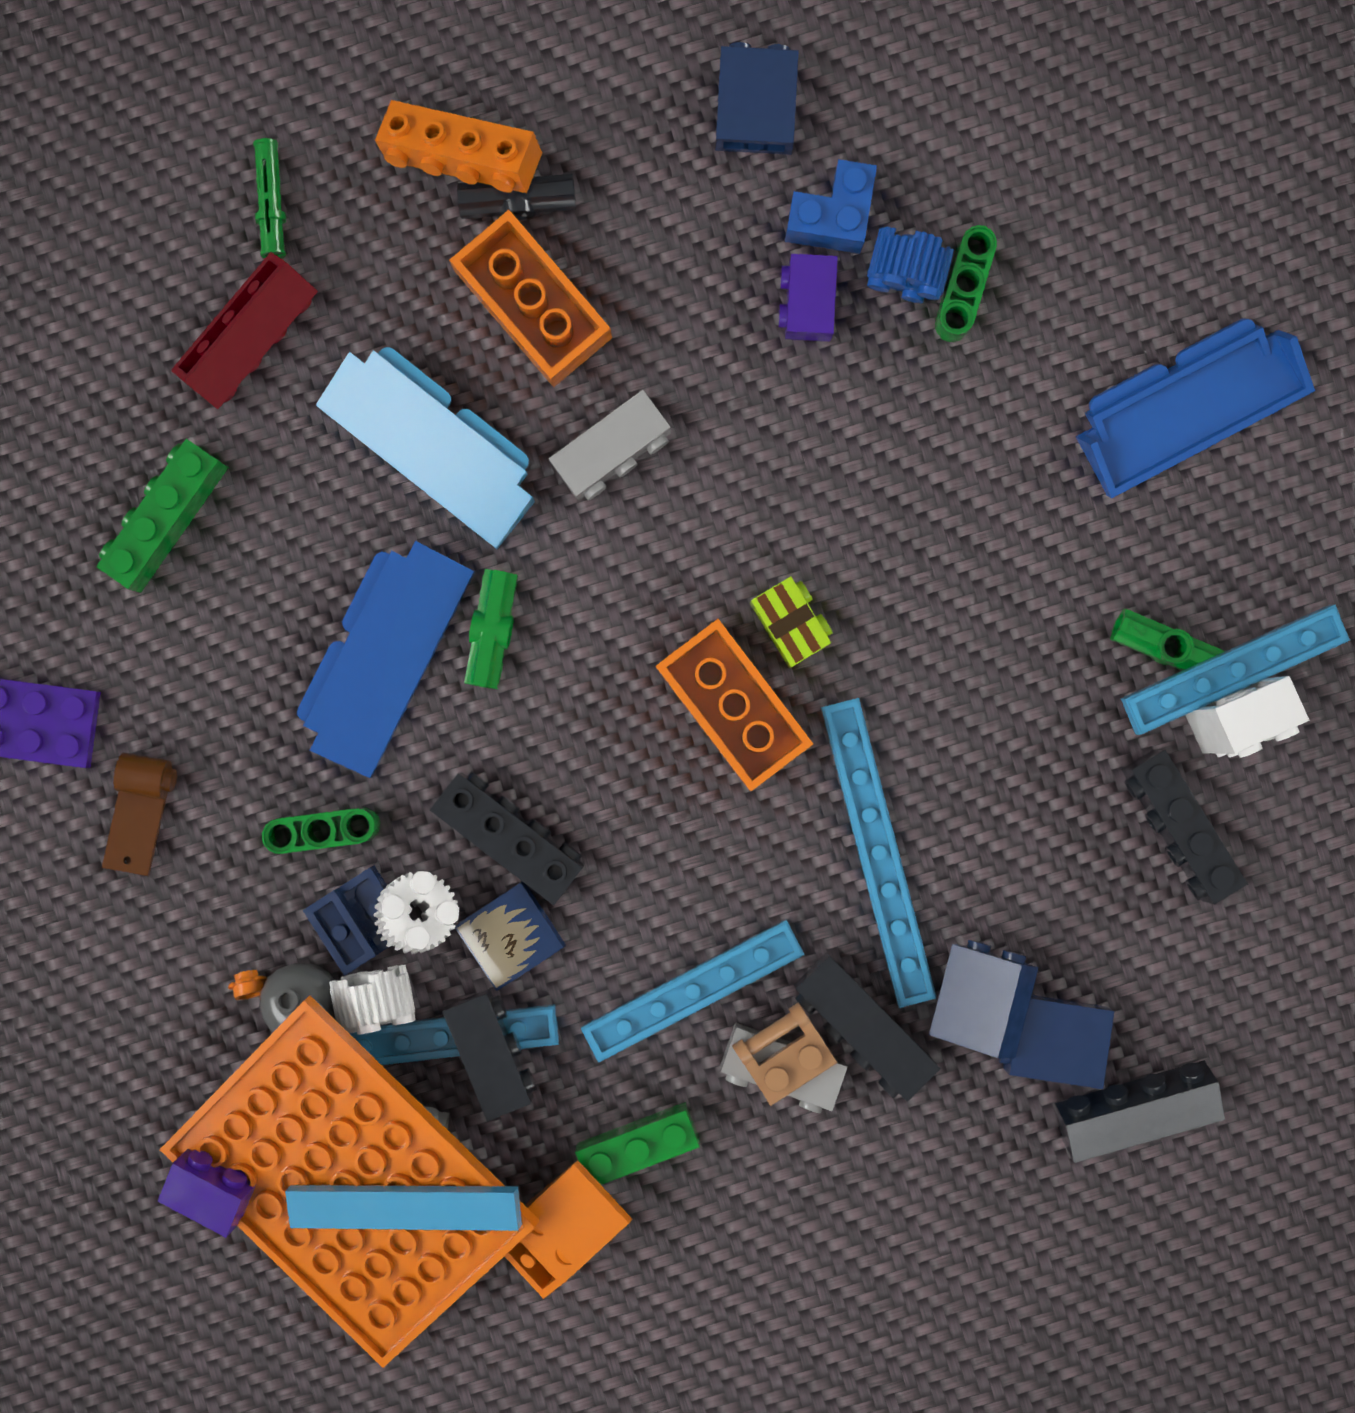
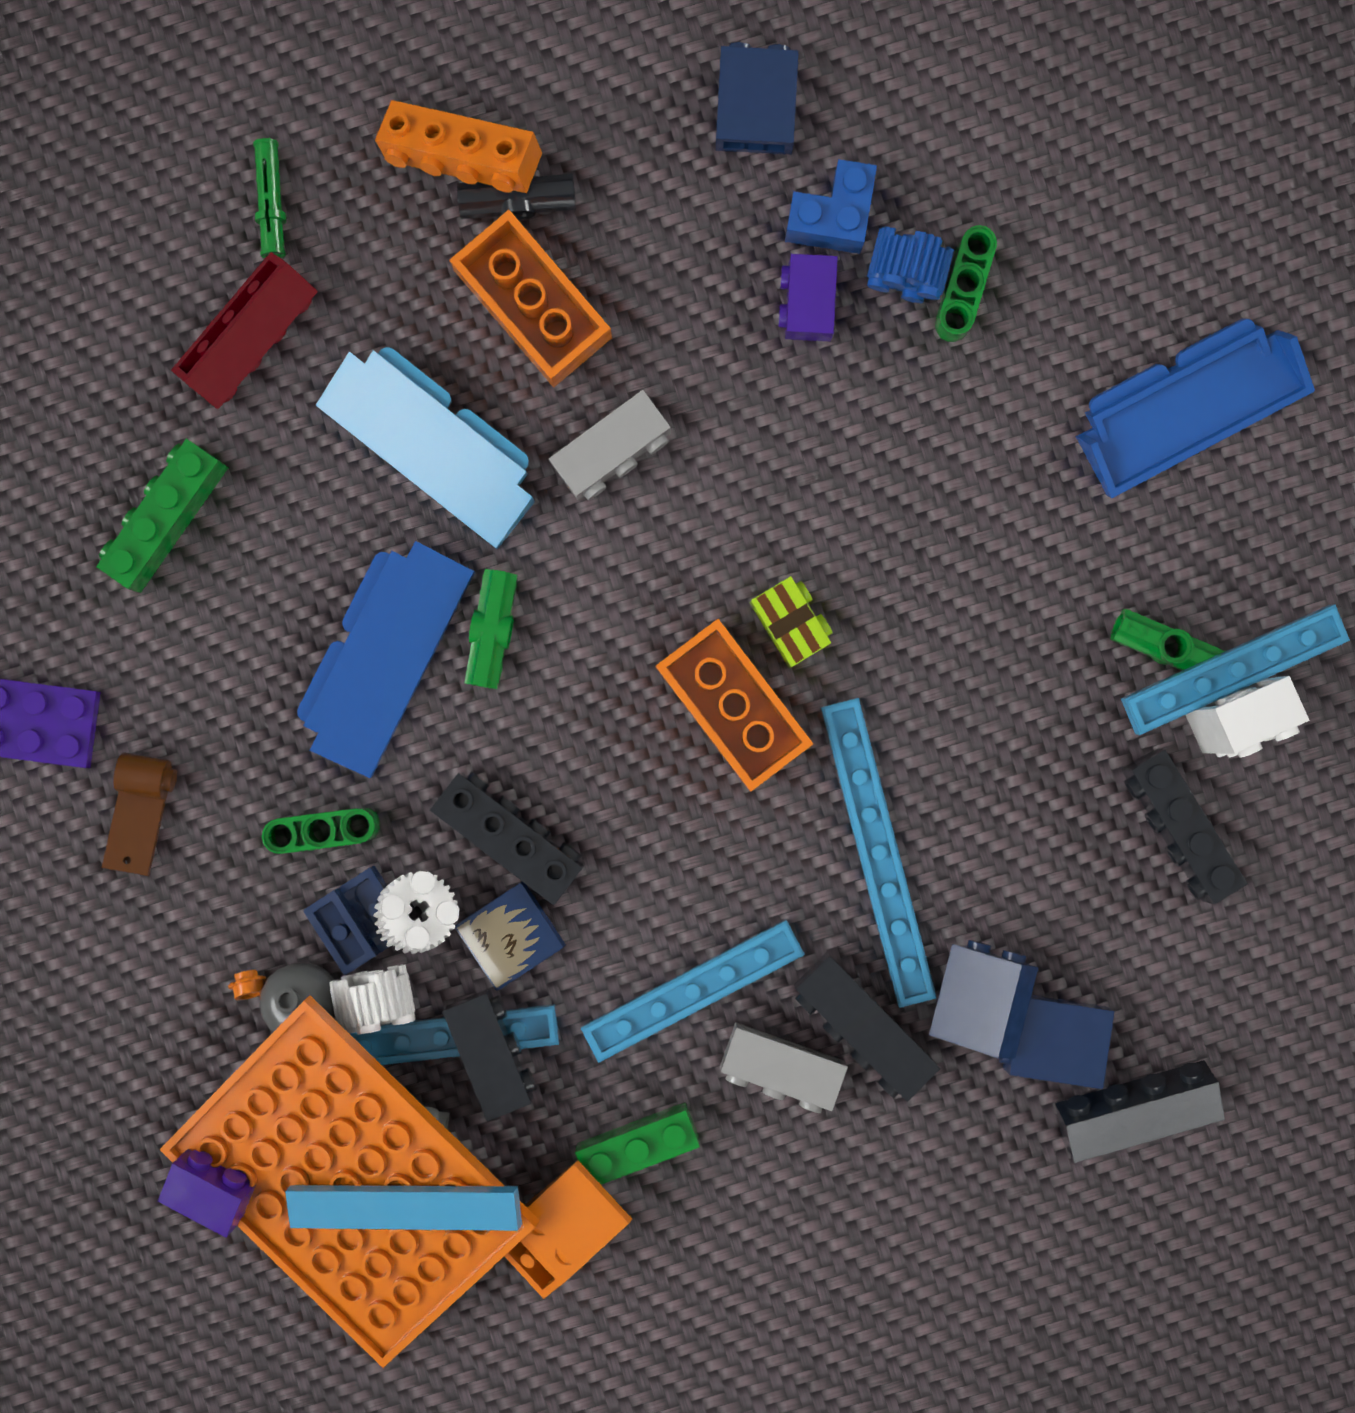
(792, 1064): medium nougat plate -> none

